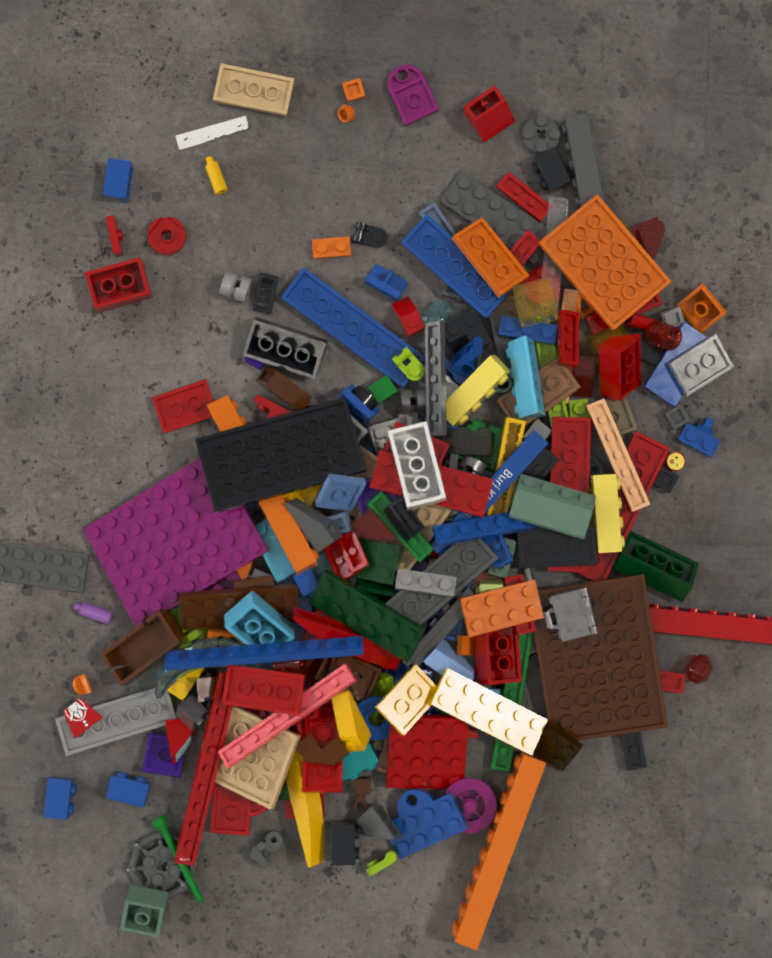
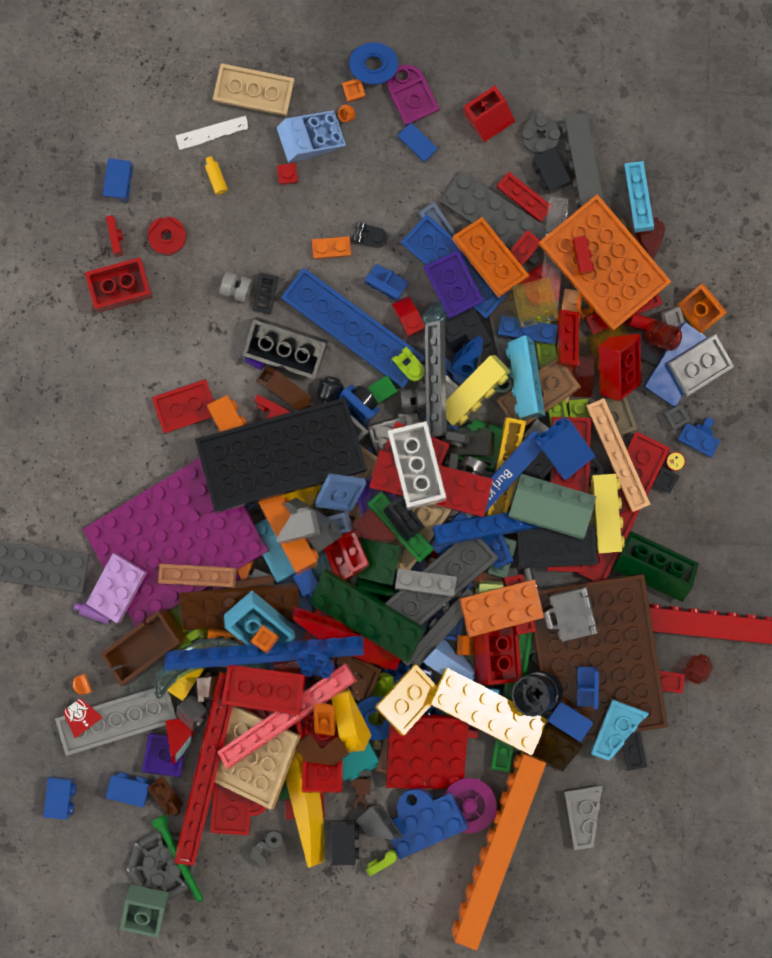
(116, 588): none -> lavender plate
(165, 797): none -> reddish brown hinge
(197, 575): none -> nougat tile
(264, 639): none -> orange tile
(287, 174): none -> red plate
(299, 526): none -> light grey slope
(310, 135): none -> light blue slope
(315, 664): none -> blue dish
(324, 719): none -> orange plate
(329, 389): none -> black head
(368, 76): none -> blue piece
(417, 142): none -> blue tile
(453, 284): none -> dark purple plate
(457, 439): none -> dark grey plate
(530, 700): none -> black wheel
(565, 448): none -> blue panel
(570, 721): none -> blue panel
(582, 814): none -> light grey wing
(583, 255): none -> red piece
(587, 686): none -> blue panel
(616, 728): none -> medium azure wing
(639, 196): none -> medium azure plate

